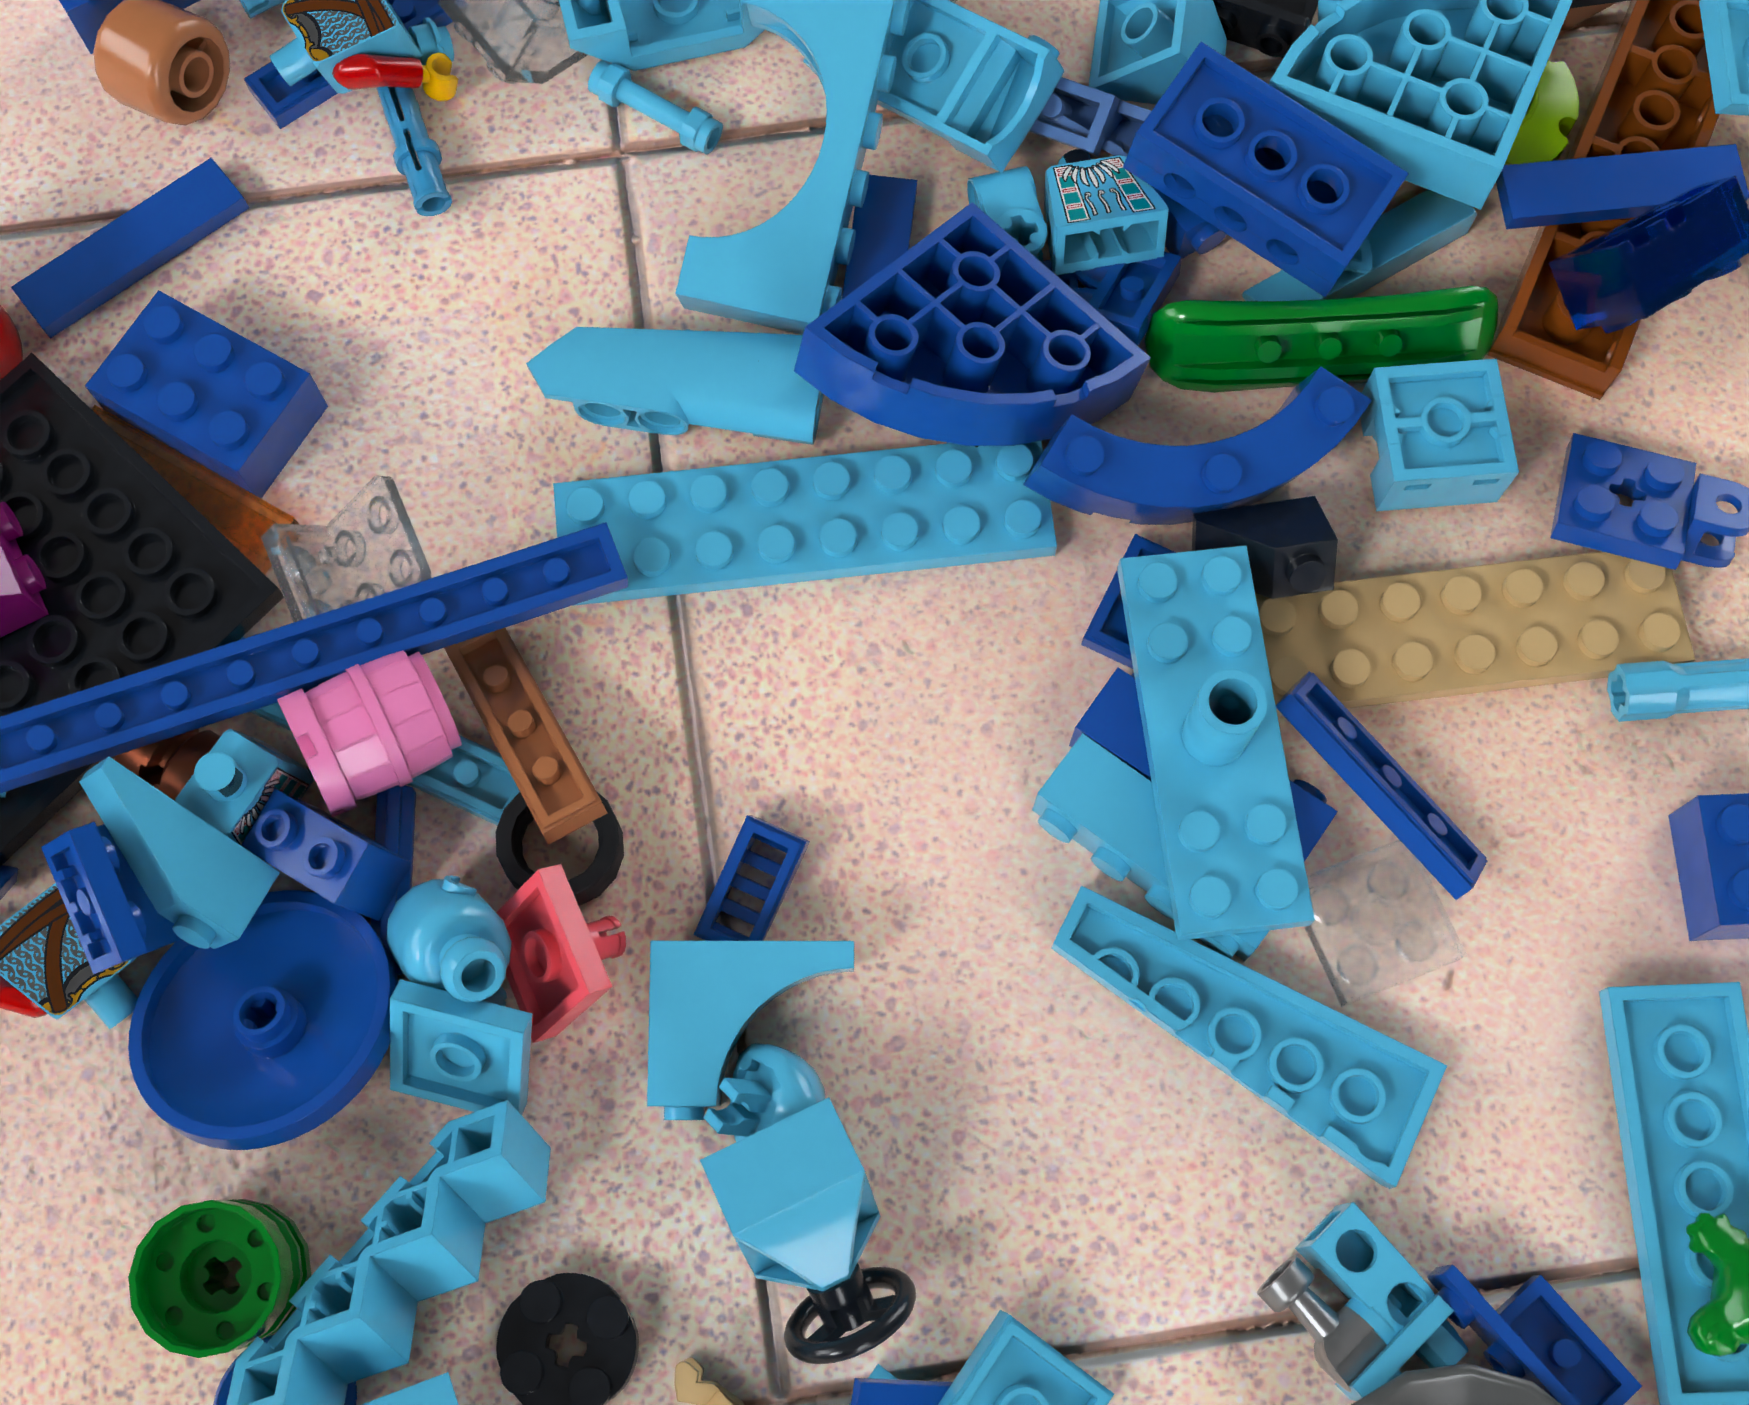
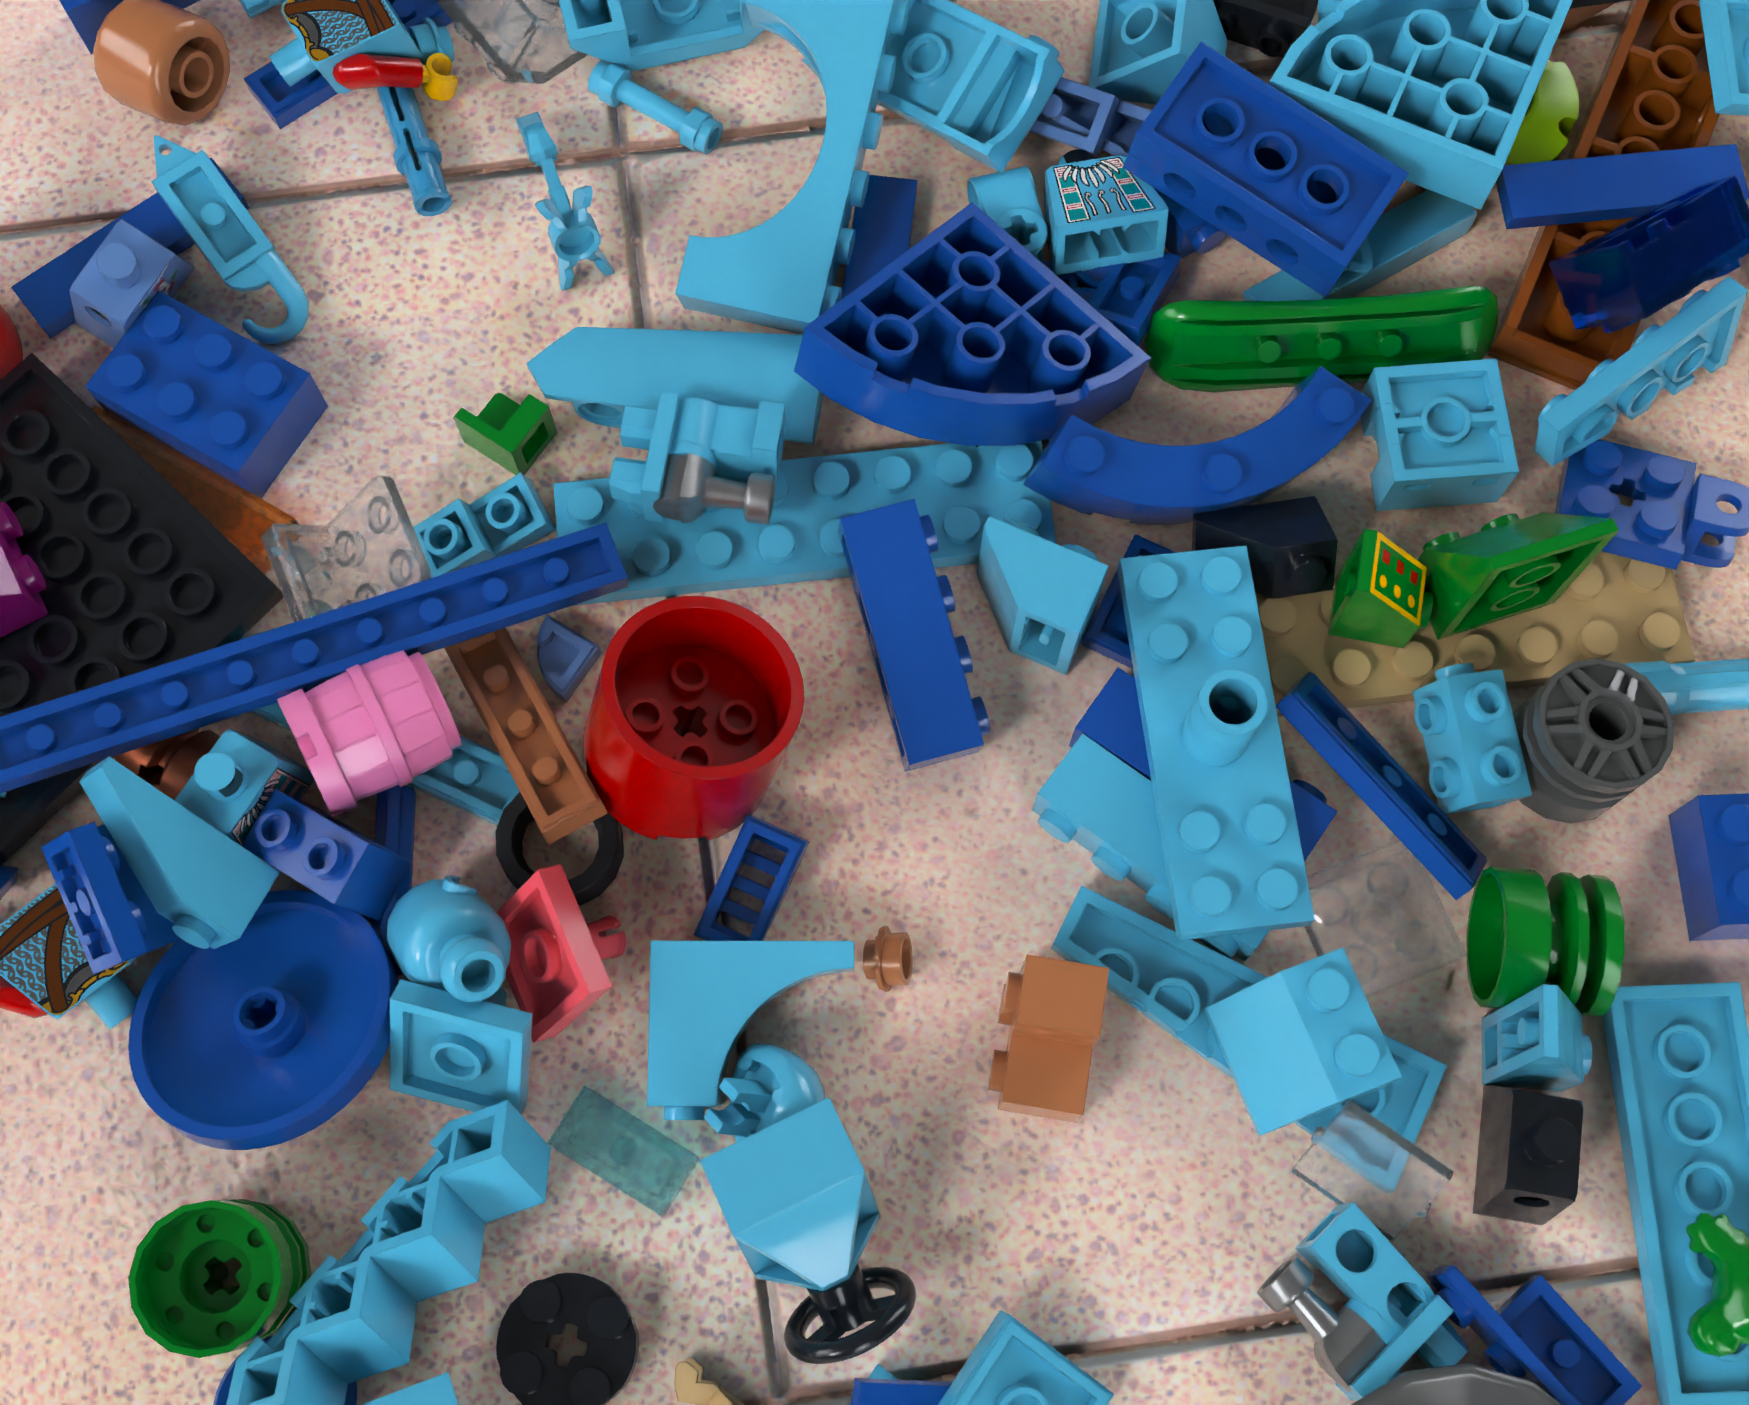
(123, 280): none -> medium blue torso
(227, 235): none -> medium azure plate
(485, 529): none -> medium azure slope
(509, 431): none -> green panel
(564, 657): none -> medium blue tile
(570, 230): none -> medium azure piece
(623, 1151): none -> clear light blue plate
(691, 717): none -> red brick
(692, 443): none -> medium azure hips
(888, 959): none -> nougat plate
(911, 634): none -> blue brick
(1038, 591): none -> medium azure slope
(1053, 1026): none -> nougat brick
(1302, 1042): none -> medium azure slope
(1374, 1168): none -> clear piece
(1380, 593): none -> green slope
(1470, 740): none -> medium azure brick
(1508, 567): none -> green slope
(1528, 1150): none -> black torso
(1536, 1043): none -> medium azure slope
(1545, 935): none -> green wheel
(1591, 739): none -> dark grey wheel
(1658, 360): none -> medium azure wing

